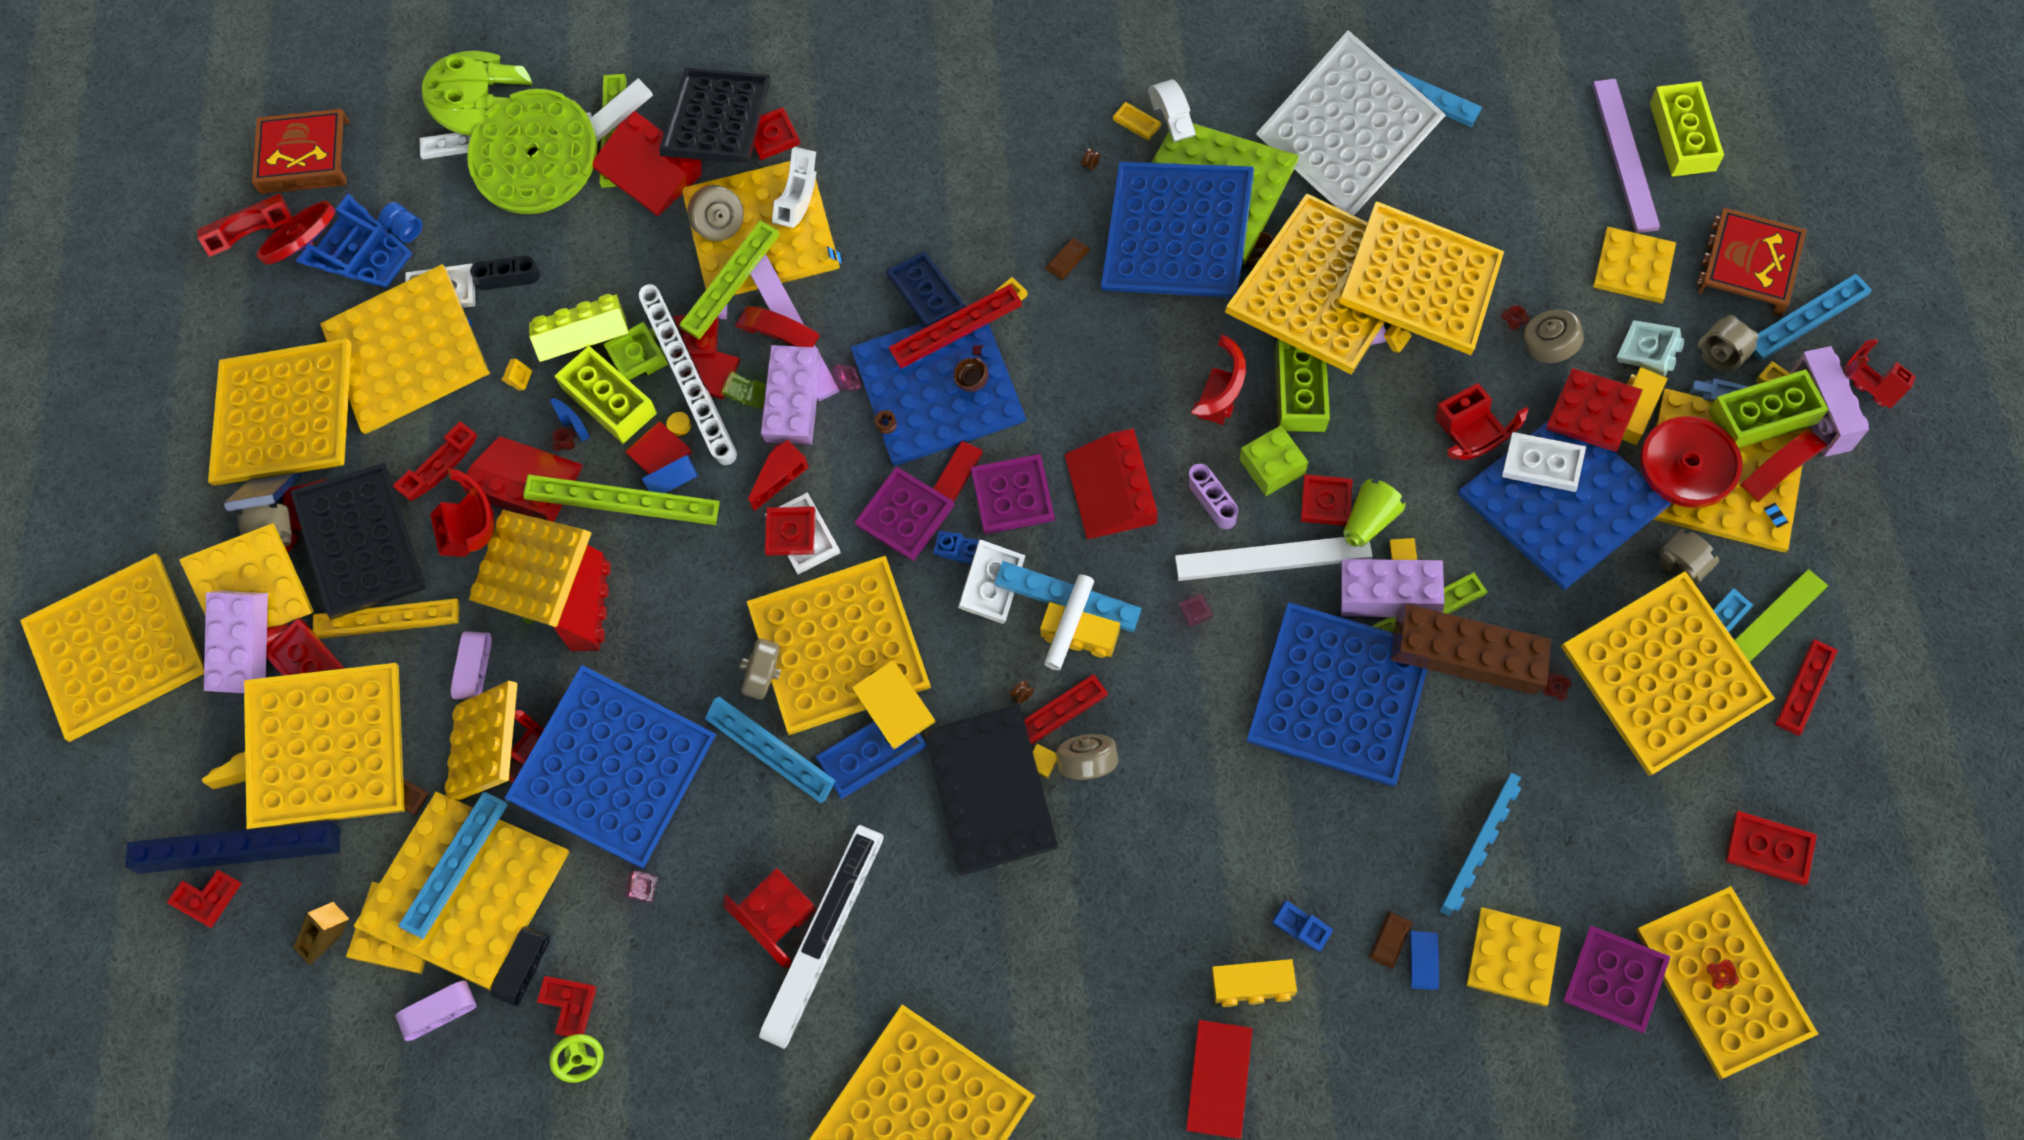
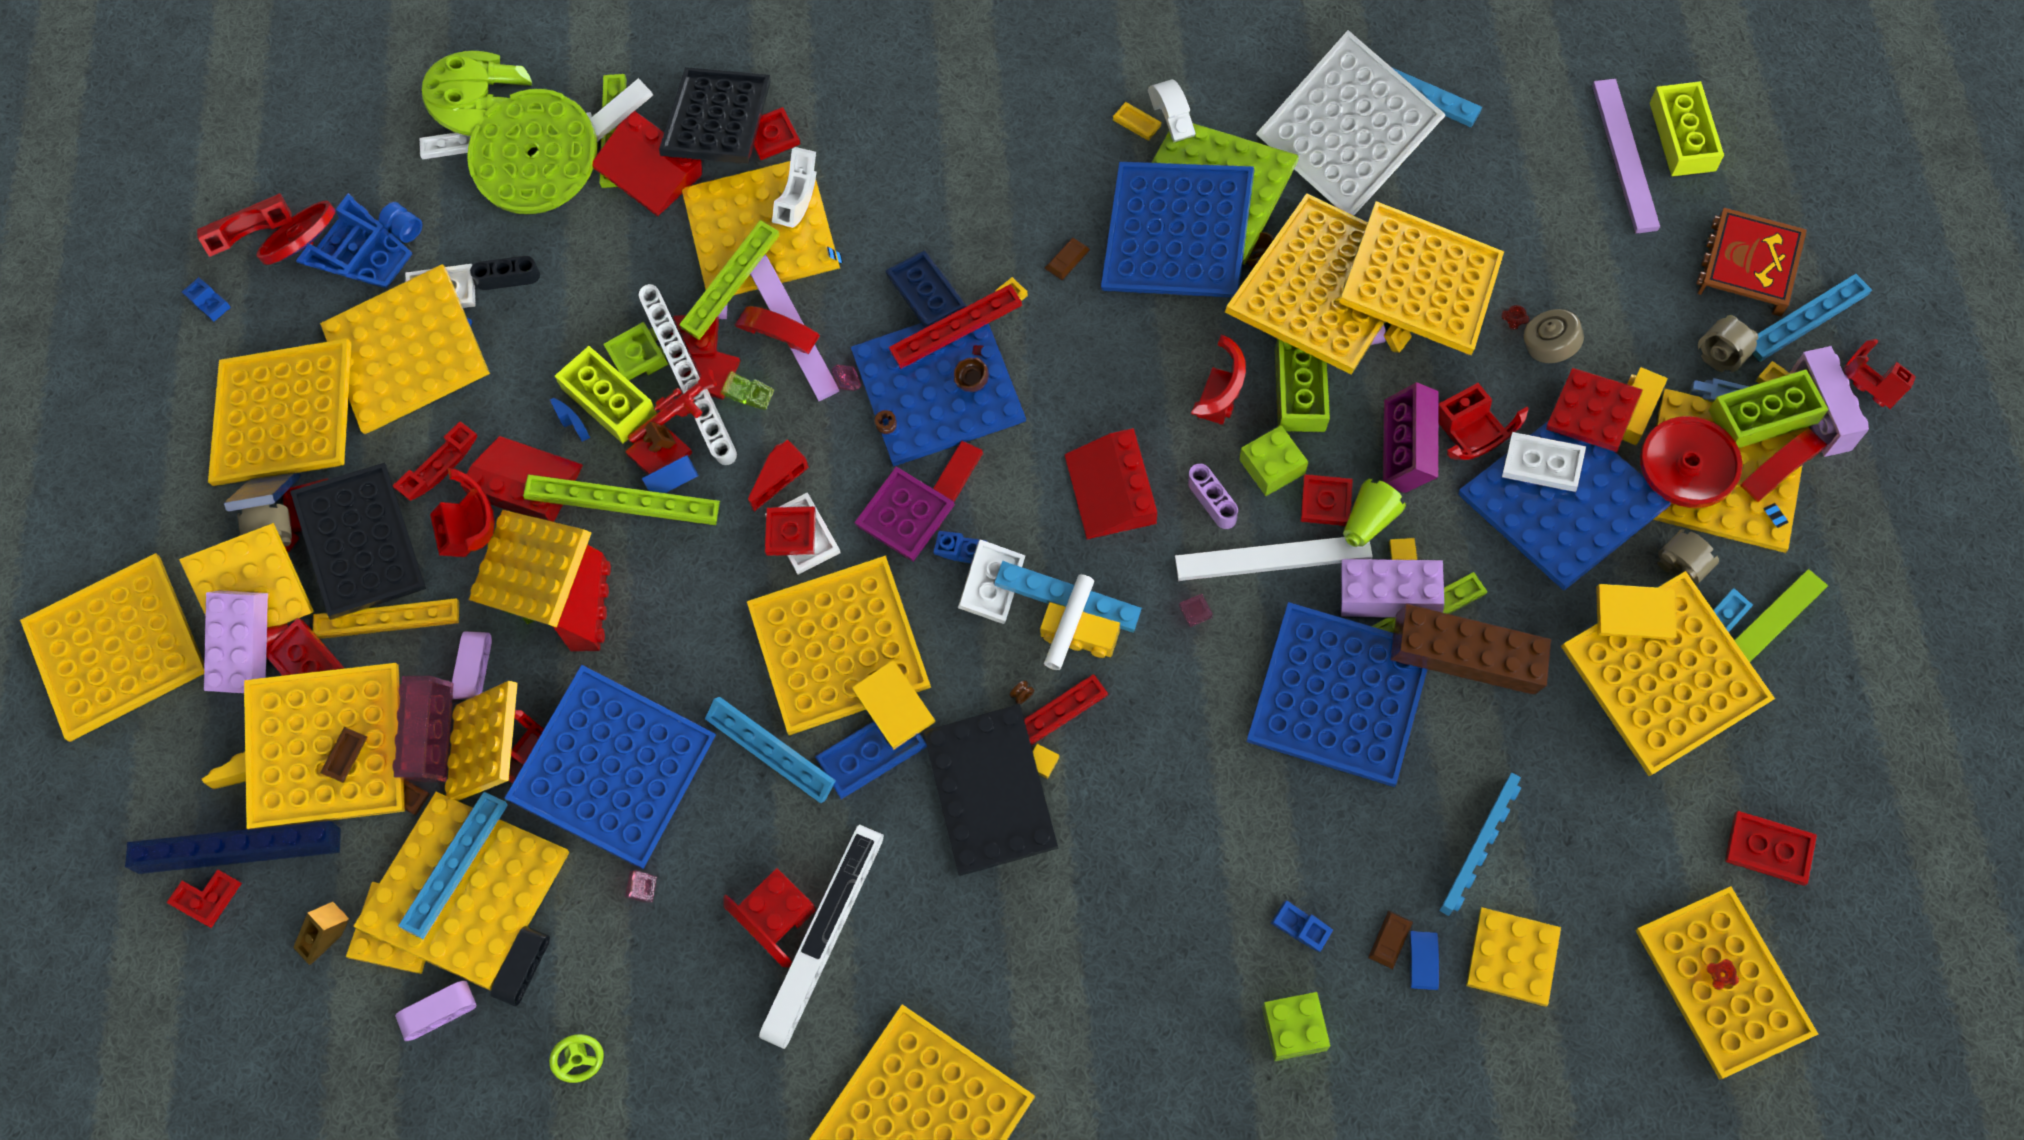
(206, 299): none -> blue slope
(299, 151): panel -> none
(343, 755): none -> reddish brown tile
(423, 729): none -> clear pink brick
(517, 374): yellow tile -> none
(561, 434): clear red plate -> none
(573, 998): red plate -> none
(577, 327): neon yellow brick -> none
(659, 435): none -> reddish brown tile
(679, 423): yellow tile -> none
(681, 406): none -> red piece
(715, 213): dark tan wheel -> none
(760, 668): dark tan wheel -> none
(791, 394): lavender brick -> none
(1012, 494): magenta plate -> none
(1087, 756): dark tan wheel -> none
(1091, 159): reddish brown bush -> none
(1219, 1079): red tile -> none
(1254, 982): yellow brick -> none
(1295, 1026): none -> lime brick
(1411, 437): none -> magenta brick
(1563, 683): clear red plate -> none
(1617, 979): magenta plate -> none
(1634, 265): yellow plate -> none
(1636, 612): none -> yellow tile
(1651, 347): light aqua plate -> none
(1806, 687): red tile -> none

